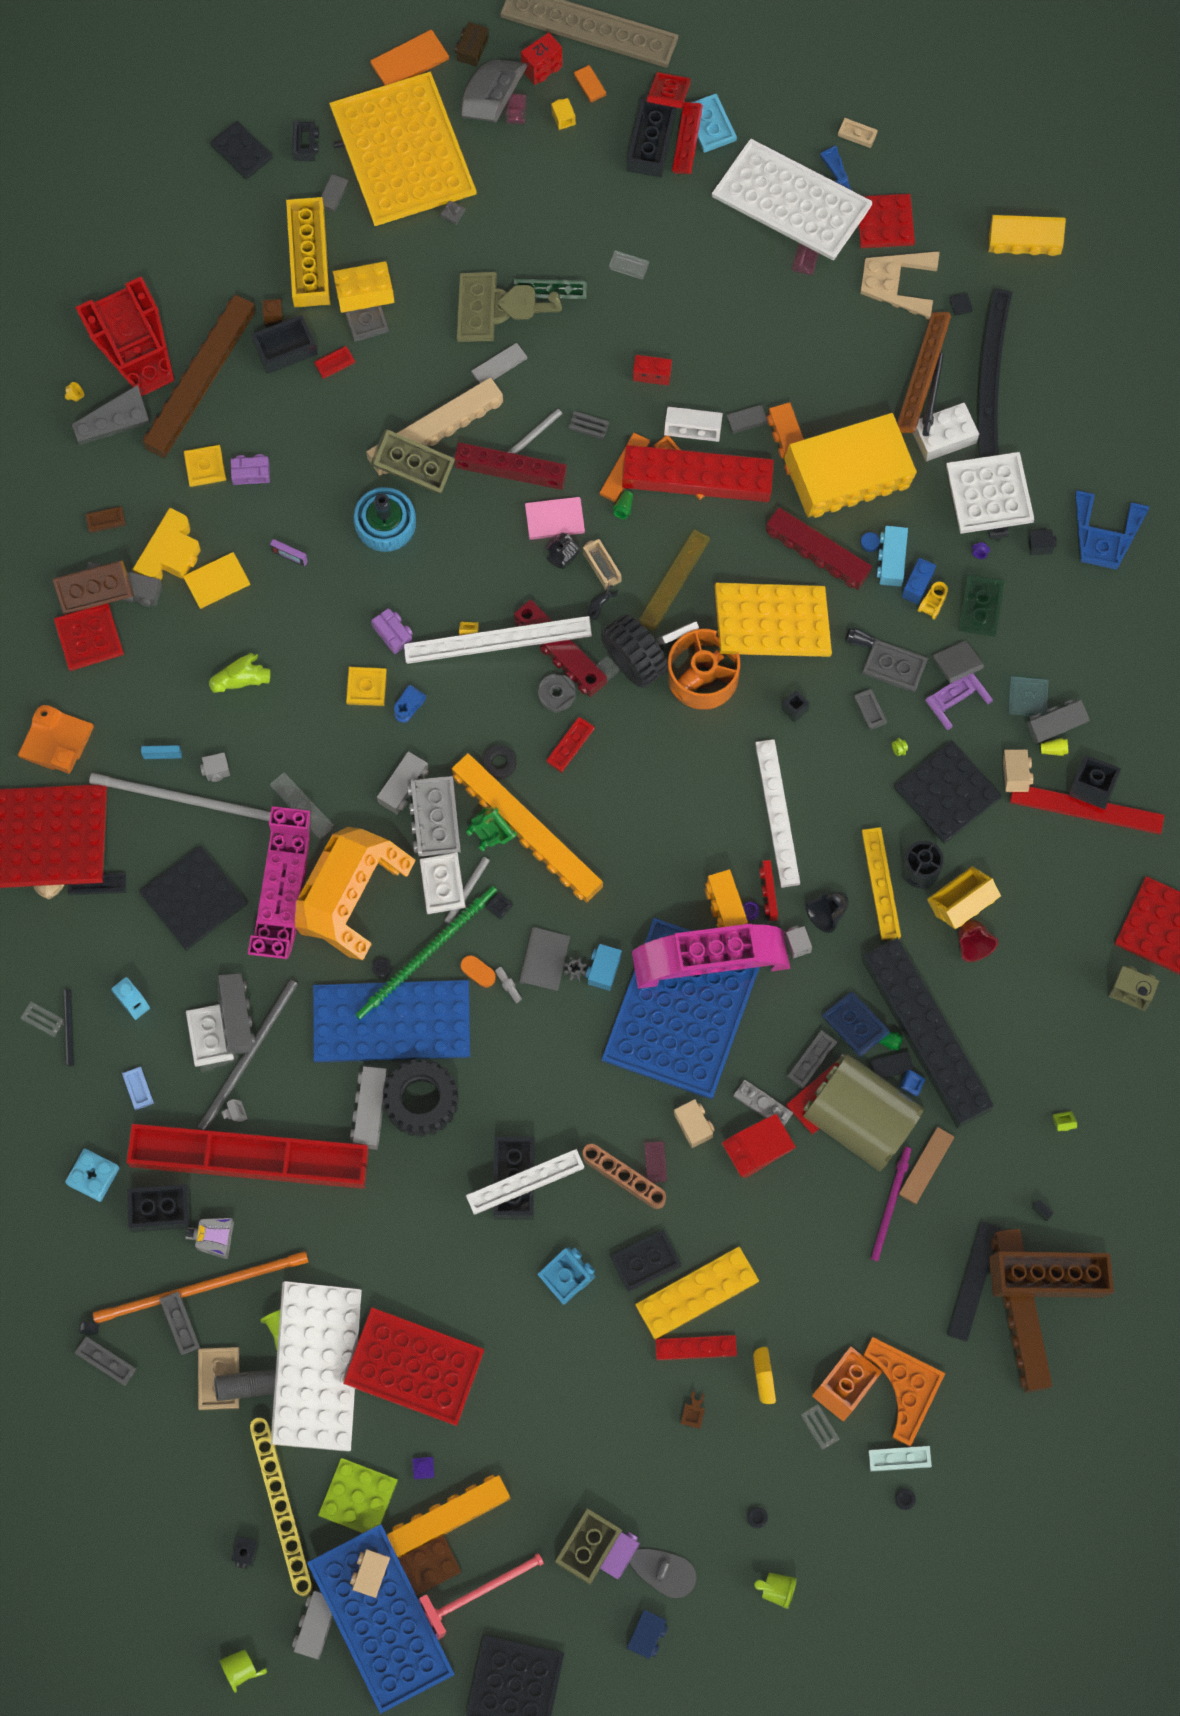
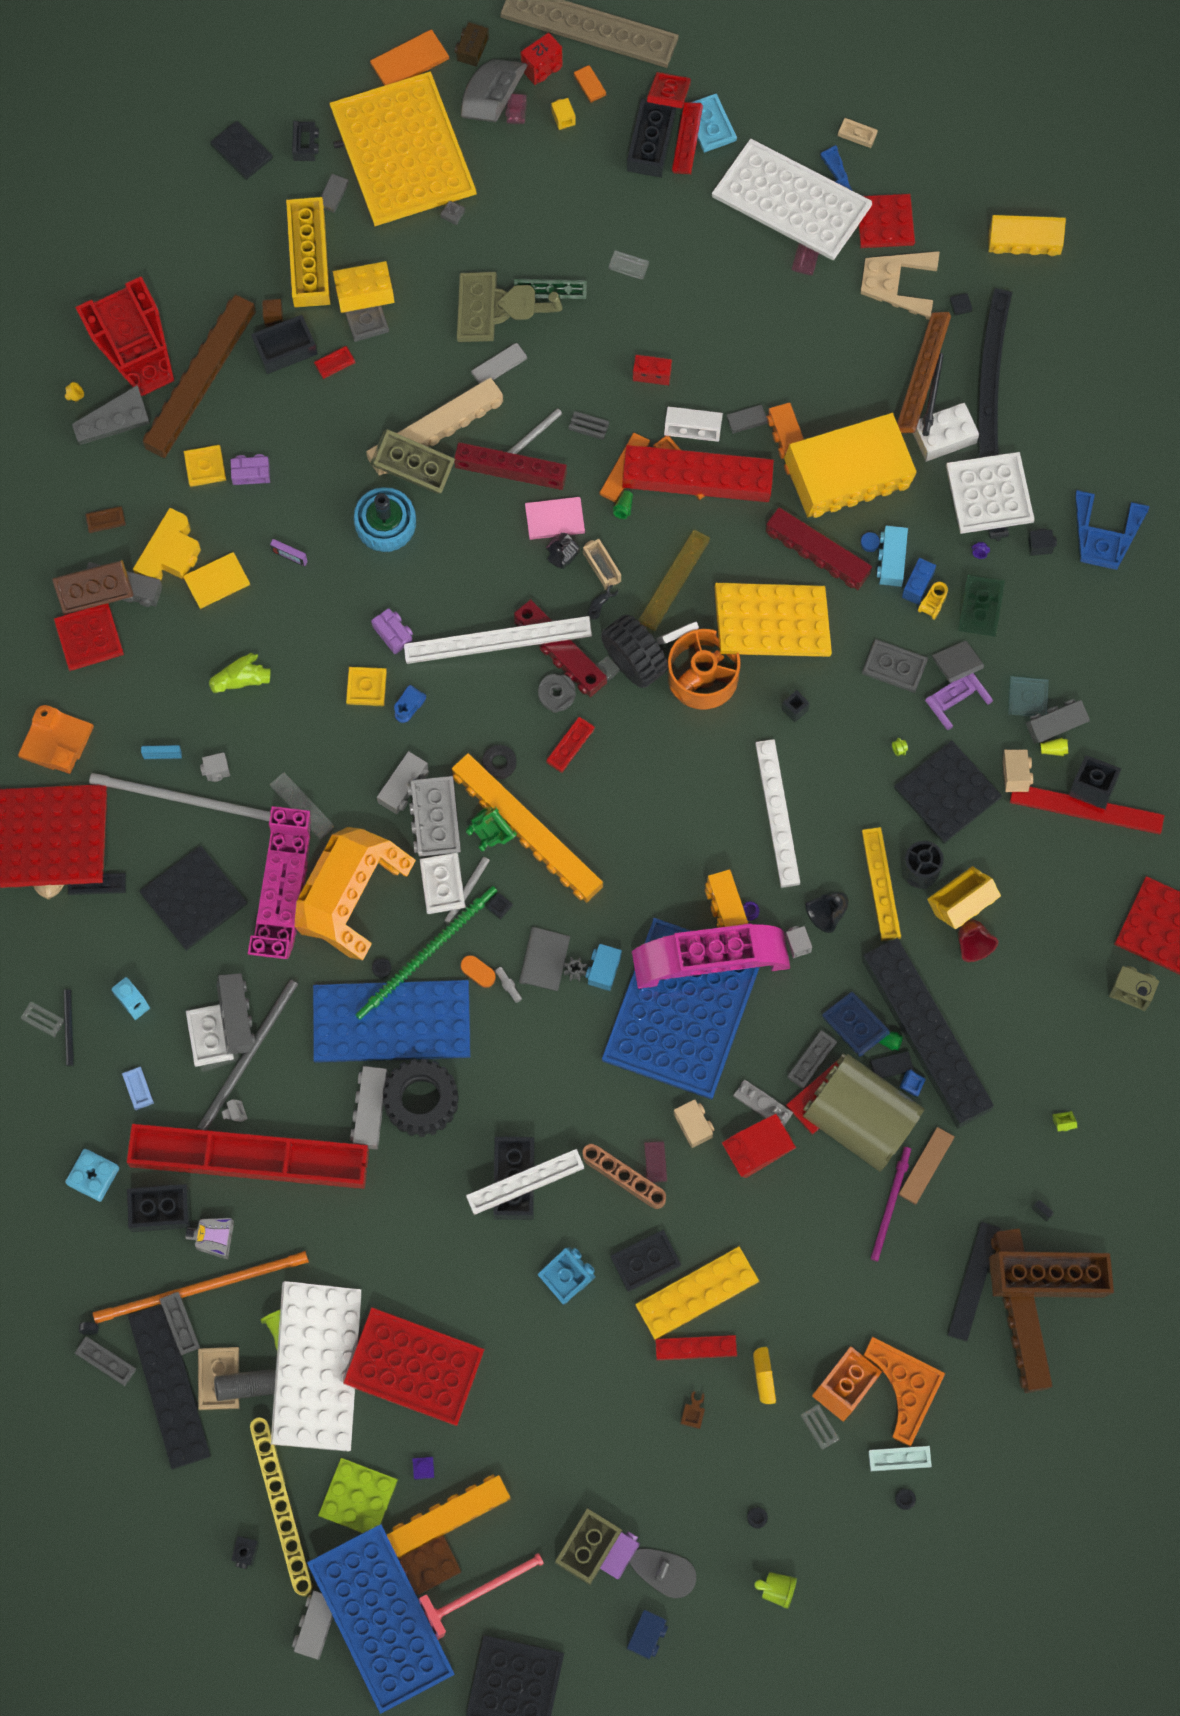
(169, 1388): none -> black plate
(239, 1669): lime hat -> none
(370, 1573): tan brick -> none
(468, 628): yellow plate -> none
(768, 890): red plate -> none
(859, 638): black cone -> none
(870, 709): dark grey tile -> none

